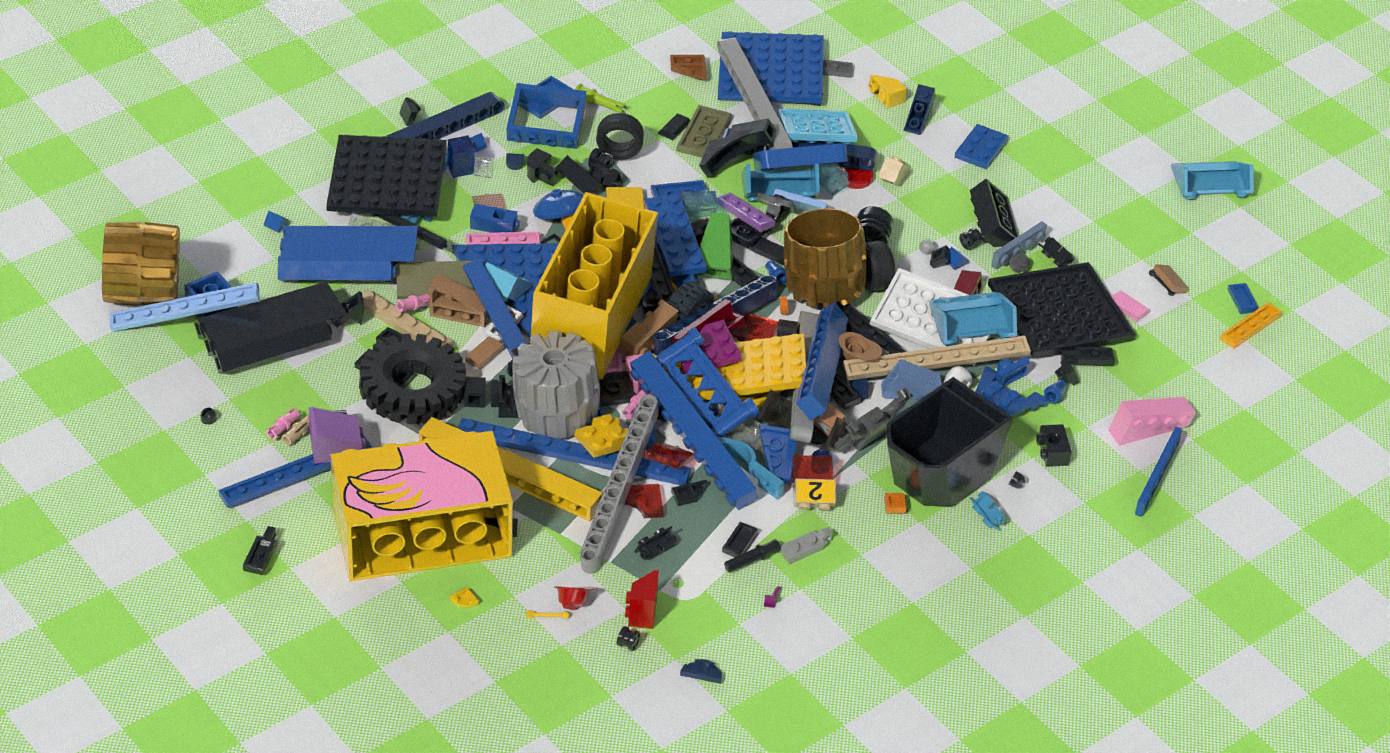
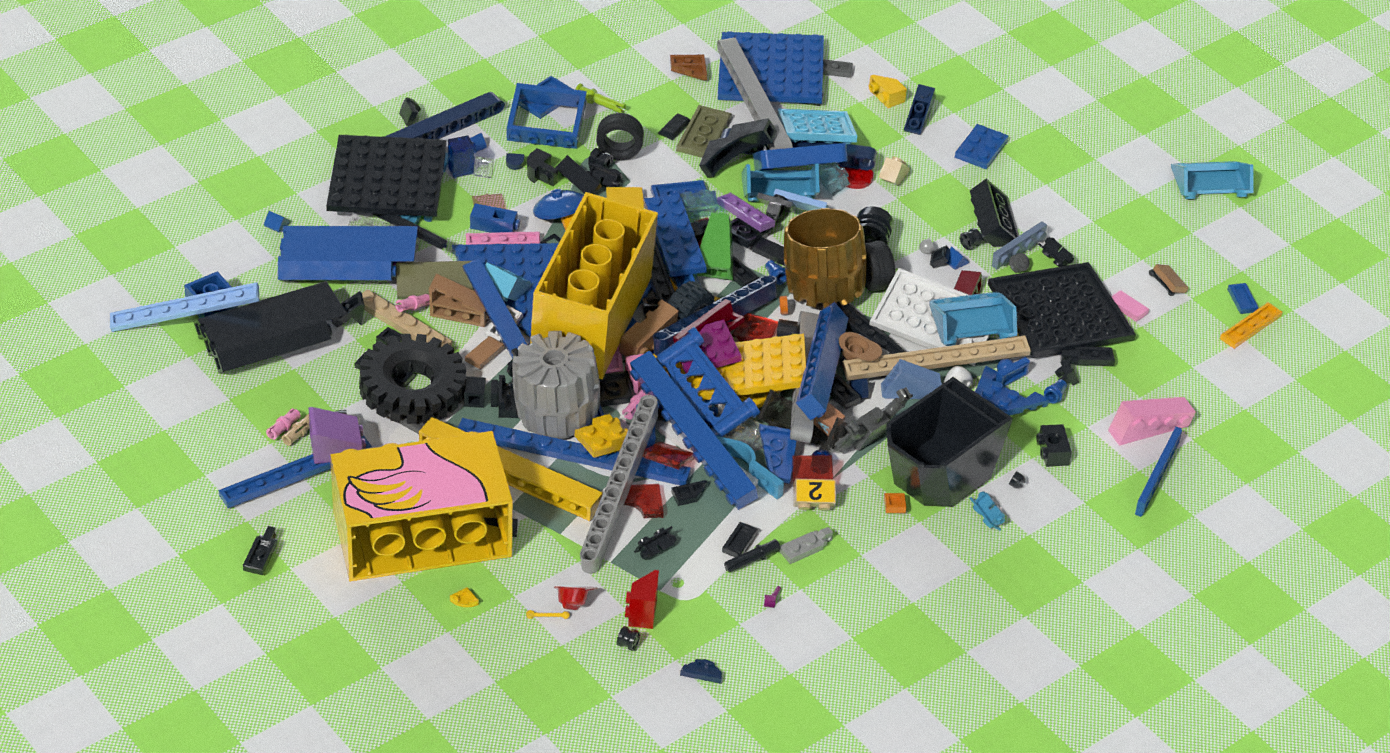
(140, 263): pearl gold wheel -> none
(208, 416): black hinge -> none

